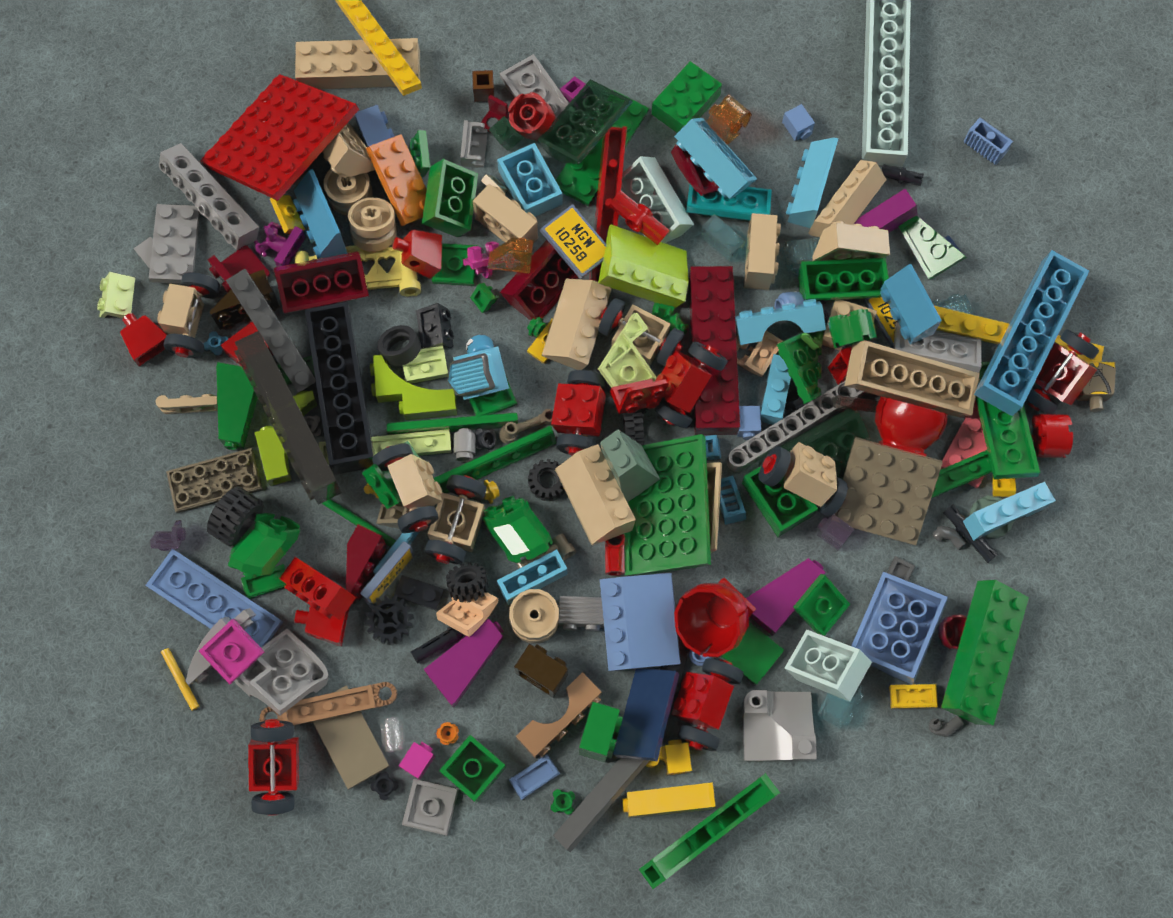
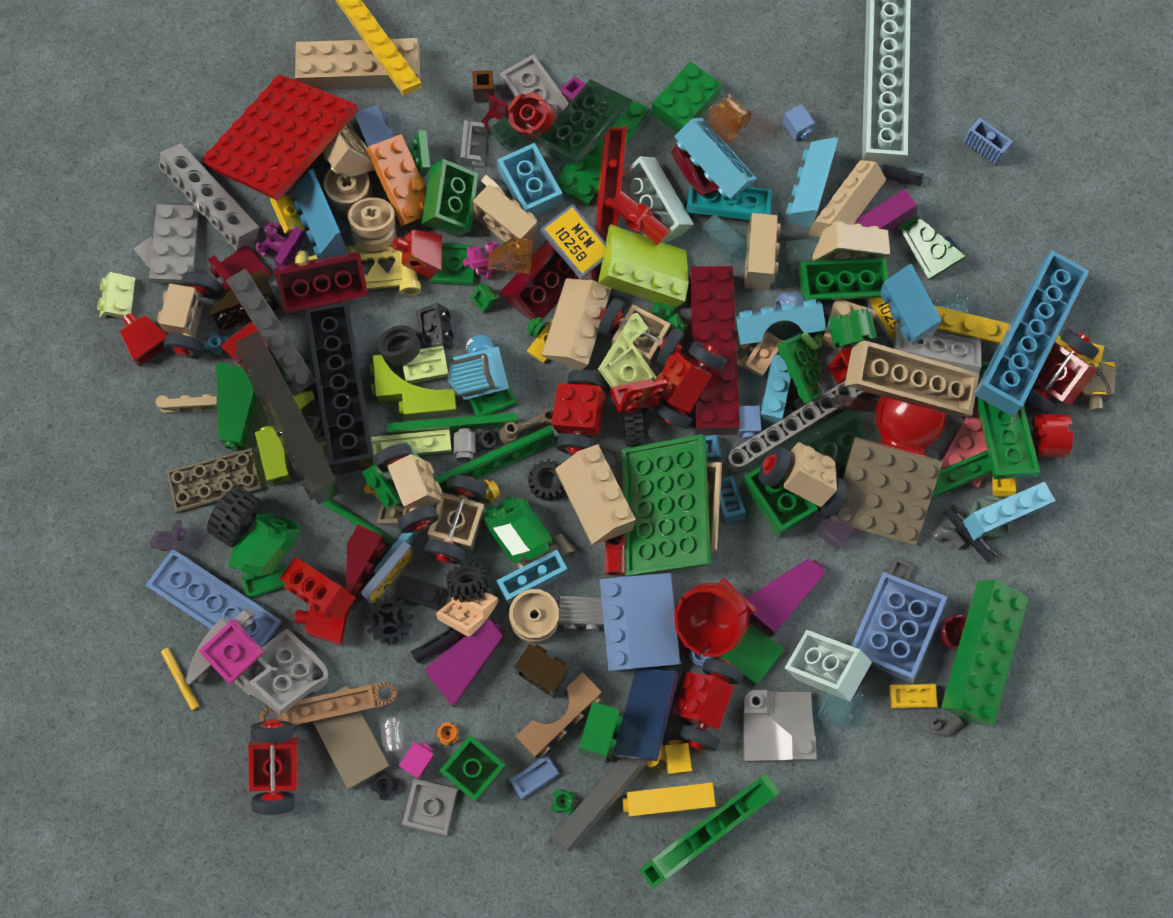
(628, 464): sand green slope -> none
(821, 605): green tile -> none

